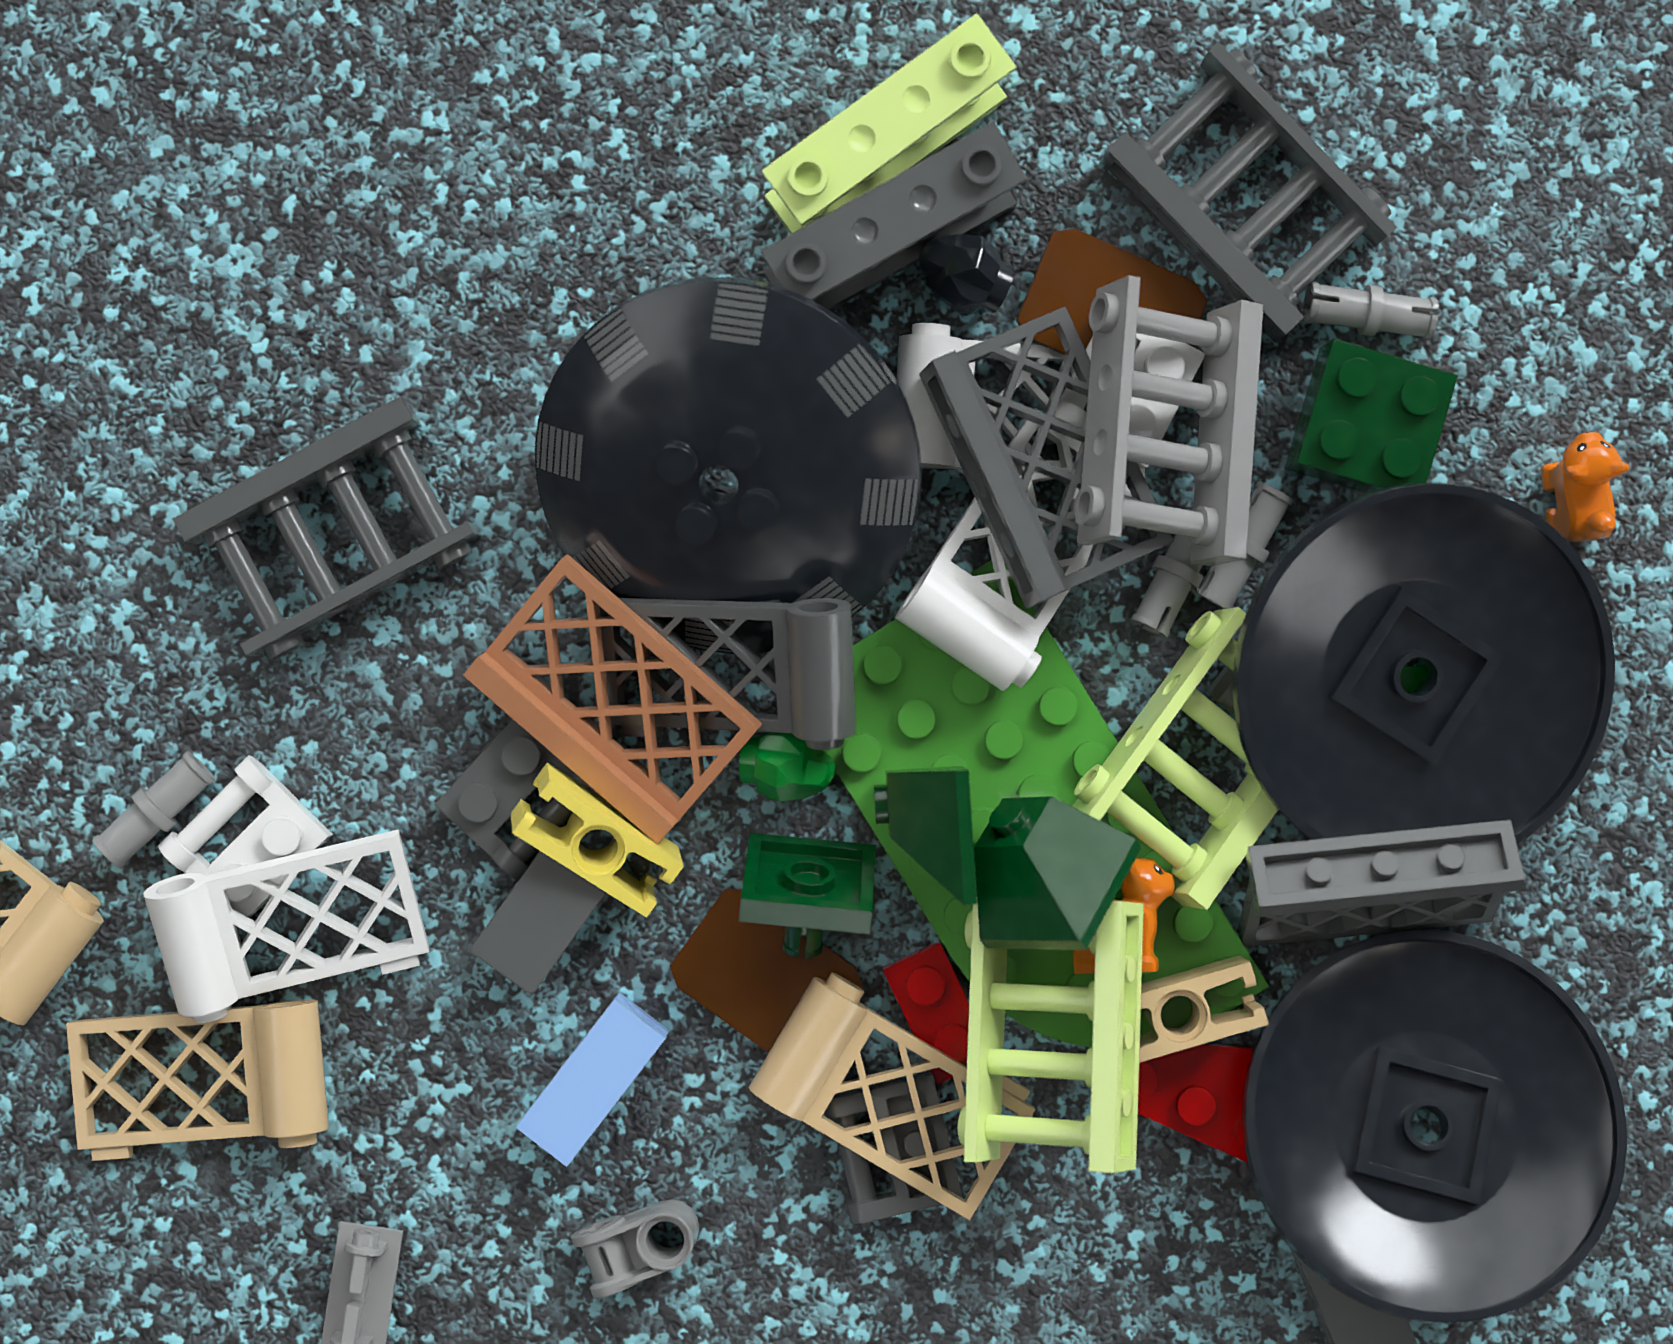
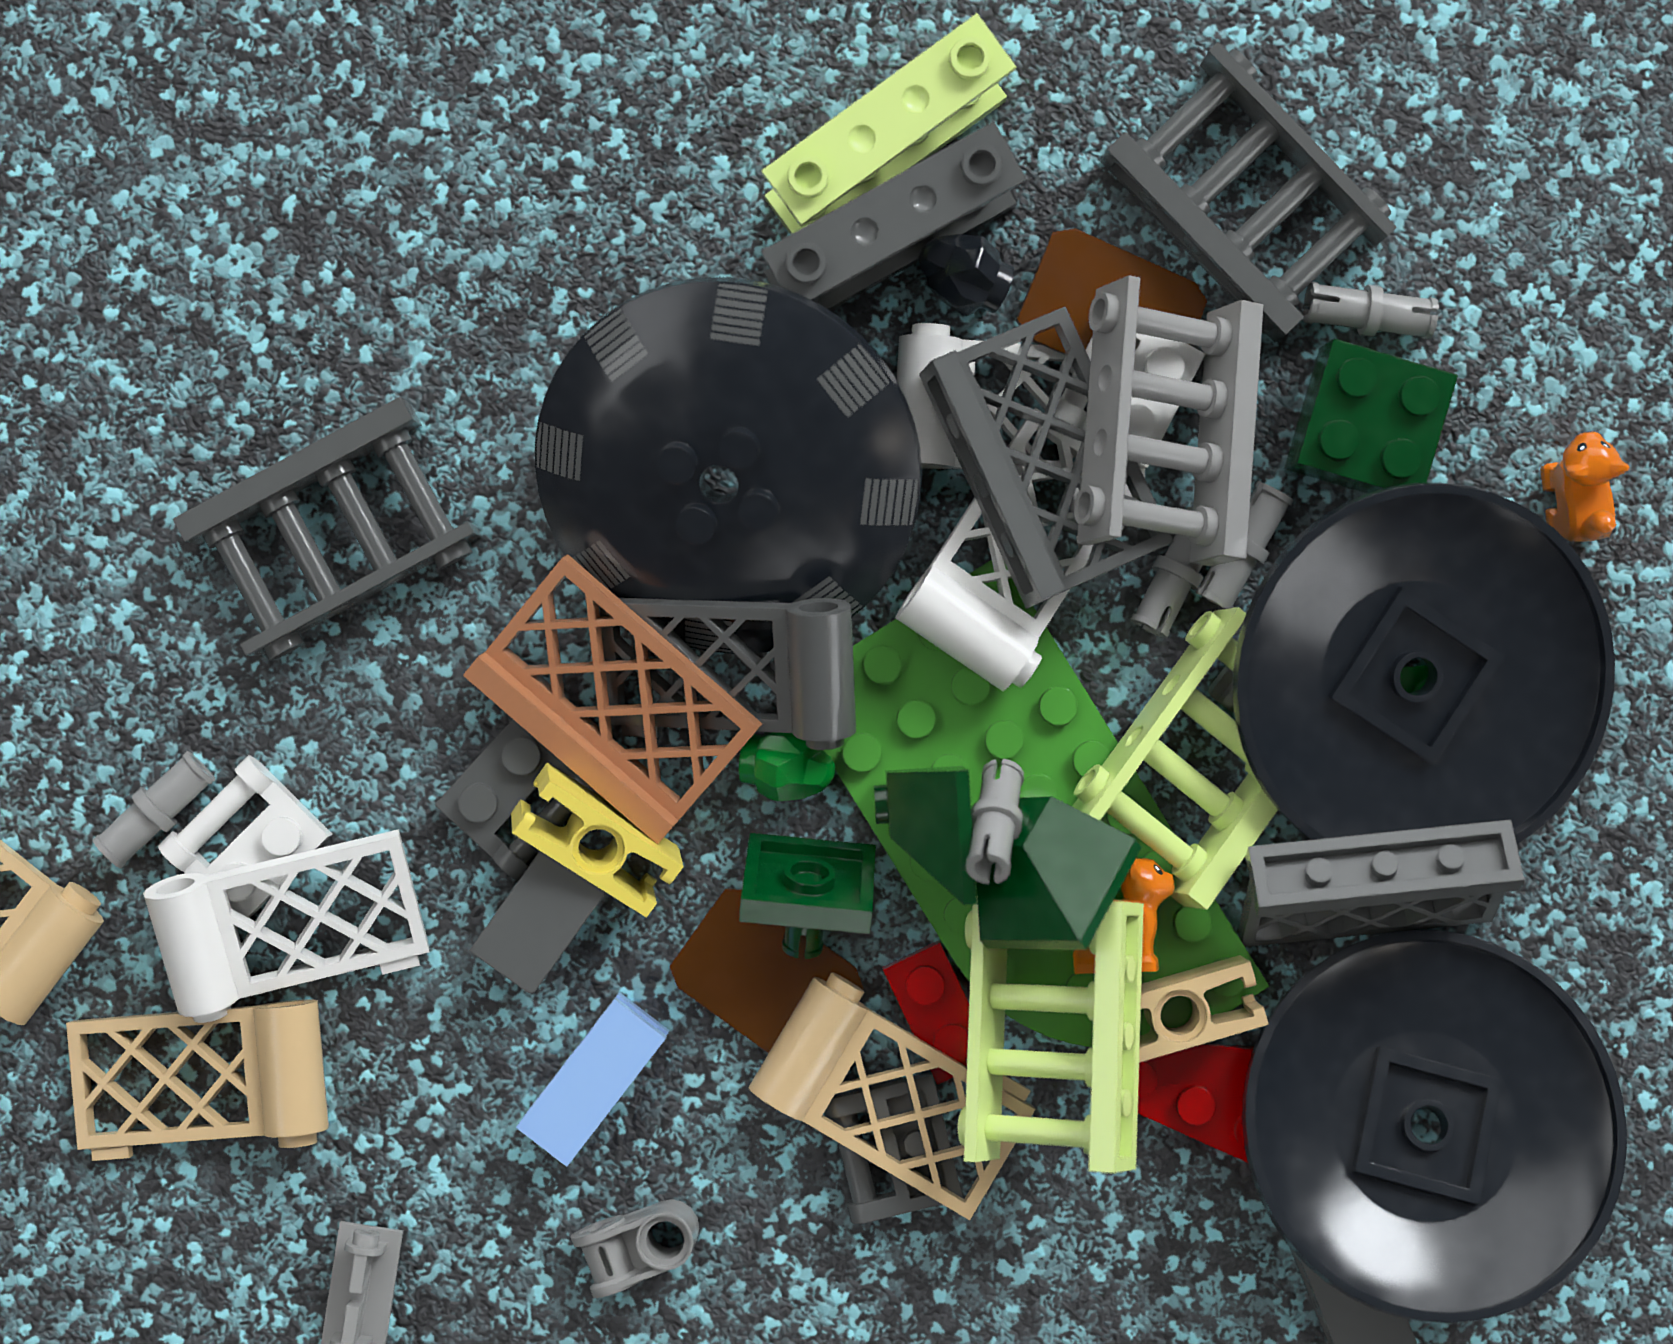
(995, 821): none -> light grey pin

